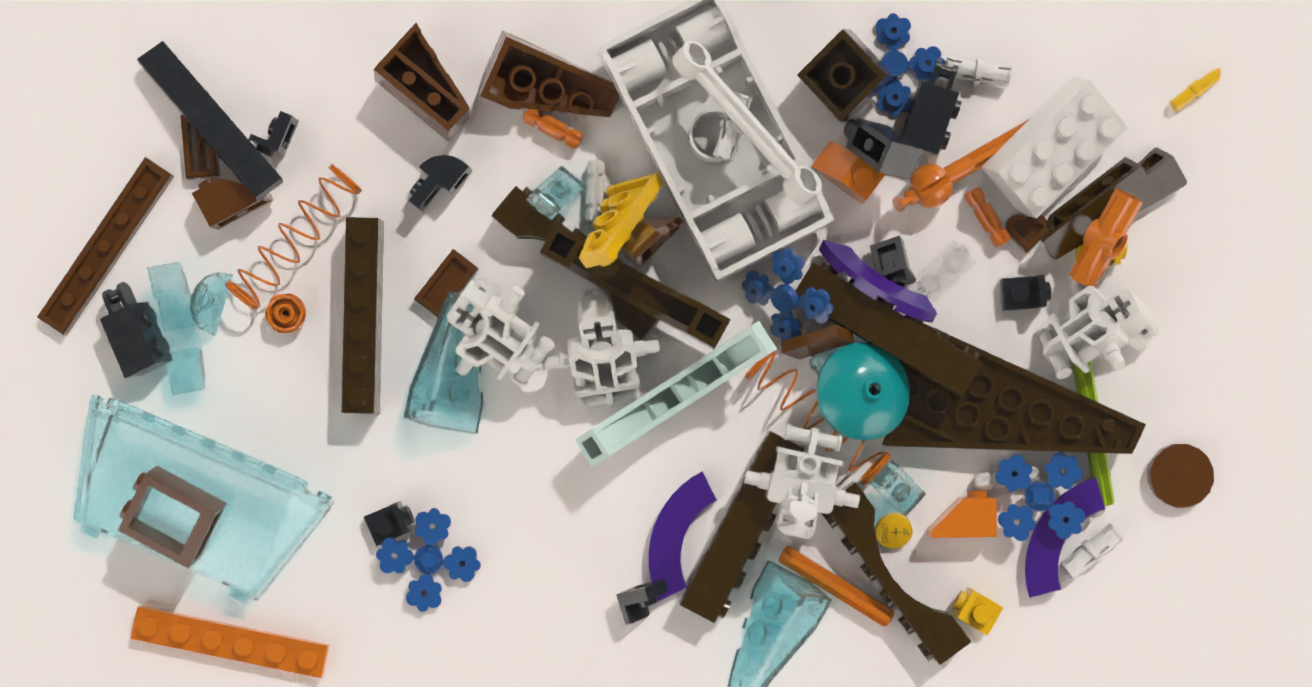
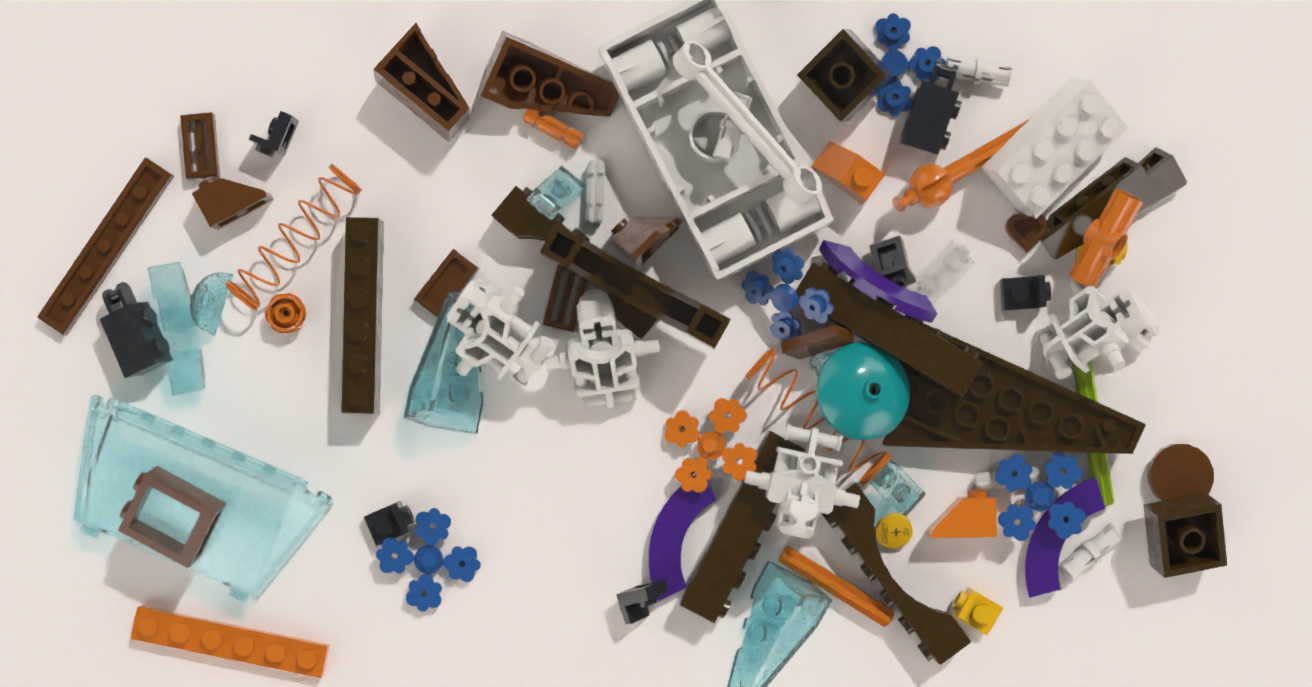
(210, 121): black tile -> none
(442, 172): black brick -> none
(552, 298): none -> reddish brown tile
(618, 219): yellow wing -> none
(675, 394): light aqua arch -> none
(710, 445): none -> orange plant
(882, 147): black brick -> none
(987, 217): orange axle -> none
(1185, 535): none -> dark brown brick
(1195, 89): yellow piece -> none

